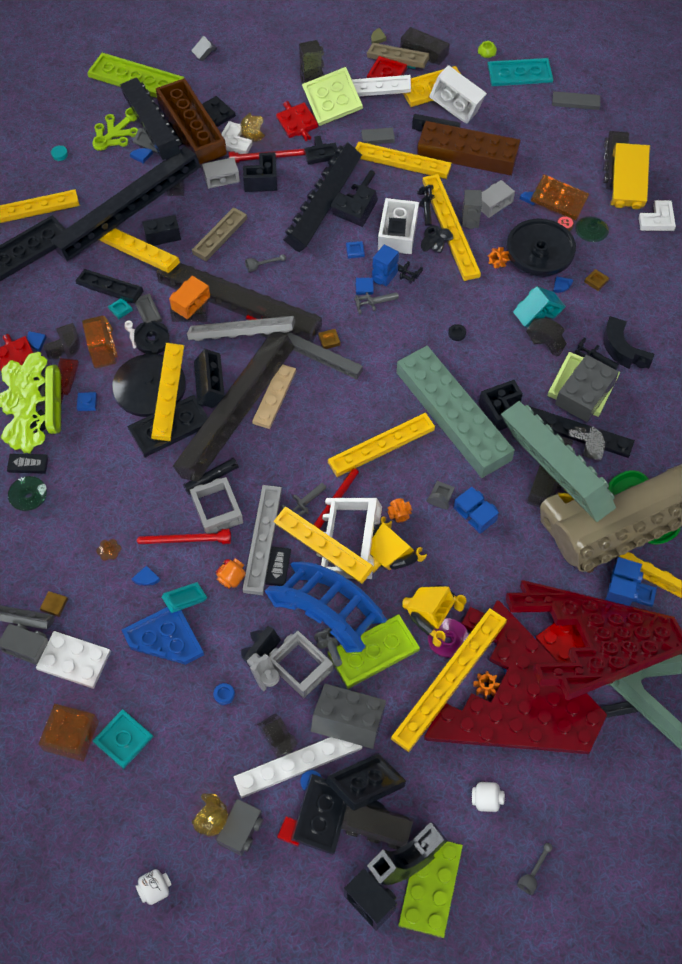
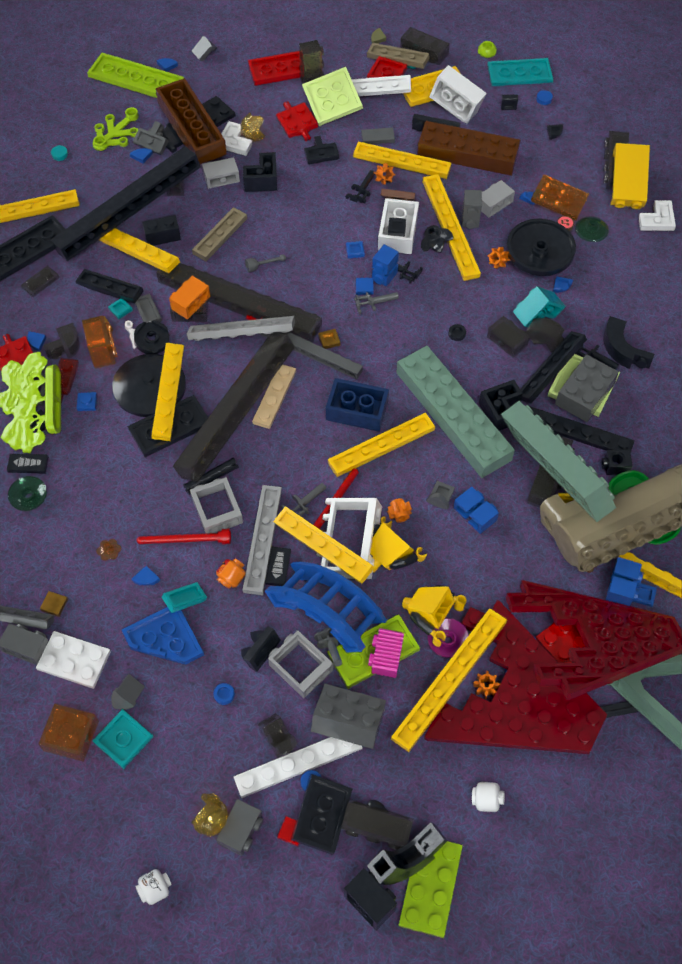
(40, 281): none -> clear smoke plate
(126, 693): none -> dark grey tile
(151, 118): black brick -> none
(167, 64): none -> blue tile
(209, 378): black brick -> none
(254, 156): red piece -> none
(263, 671): light grey hips -> none
(275, 68): none -> red plate
(320, 199): black brick -> none
(356, 208): black brick -> none
(357, 404): none -> dark blue brick
(366, 782): black plate -> none
(383, 178): none -> orange gear
(387, 652): none -> dark pink brick
(402, 195): none -> reddish brown plate
(426, 202): black piece -> none
(508, 336): none -> clear smoke brick
(509, 102): none -> black tile
(529, 880): dark grey hinge -> none
(544, 97): none -> blue tile
(552, 366): none -> black plate
(554, 130): none -> black tile
(576, 100): dark grey tile -> none
(595, 441): clear smoke brick -> none
(596, 280): pearl gold tile -> none
(622, 457): none -> black brick

